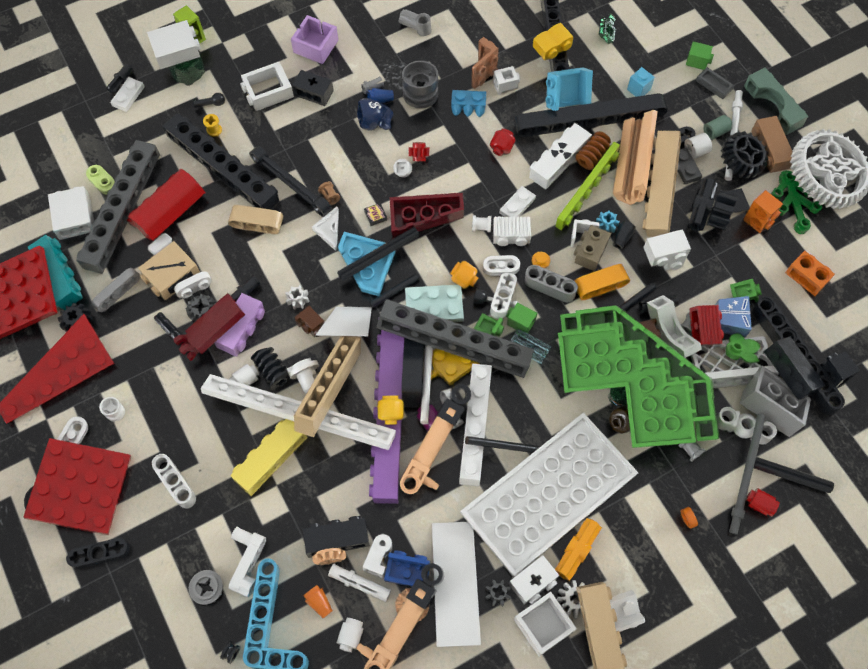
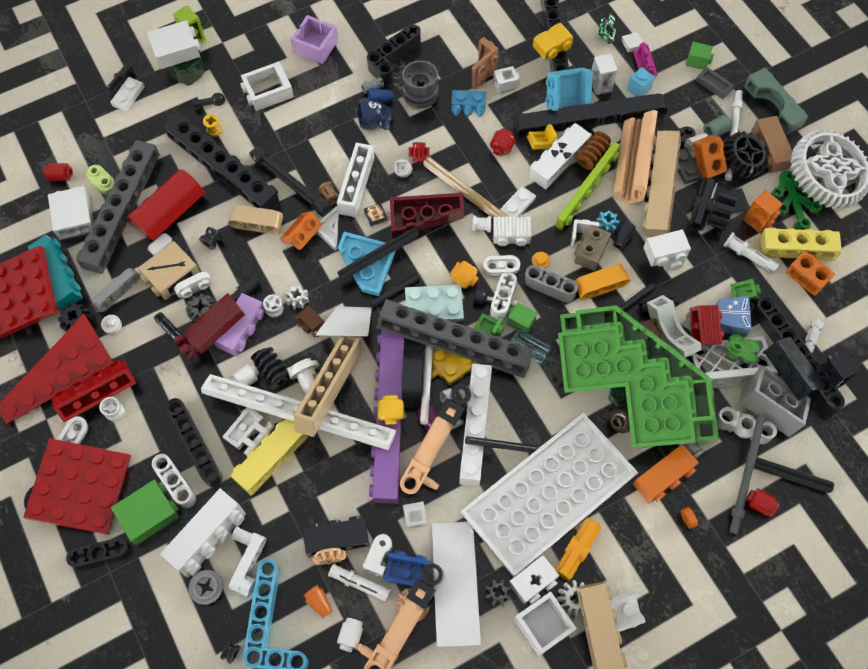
(58, 172): none -> red brick
(91, 391): none -> red brick
(111, 324): none -> white tile
(146, 512): none -> bright green brick
(200, 448): none -> black beam
(204, 533): none -> white brick
(210, 238): none -> black wheel
(244, 427): none -> white plate
(273, 301): none -> white wheel
(301, 230): none -> orange bracket
(313, 87): black brick -> none
(355, 180): none -> white brick
(382, 57): none -> black beam
(415, 514): none -> white plate
(419, 22): light grey piece -> none
(461, 187): none -> tan axle
(542, 139): none -> yellow bracket
(603, 74): none -> white brick
(631, 41): none -> white tile
(644, 59): none -> dark pink hinge
(666, 474): none -> orange brick
(706, 157): none -> orange brick
(744, 249): none -> white pin
(813, 334): none -> white axle
(827, 249): none -> light yellow brick

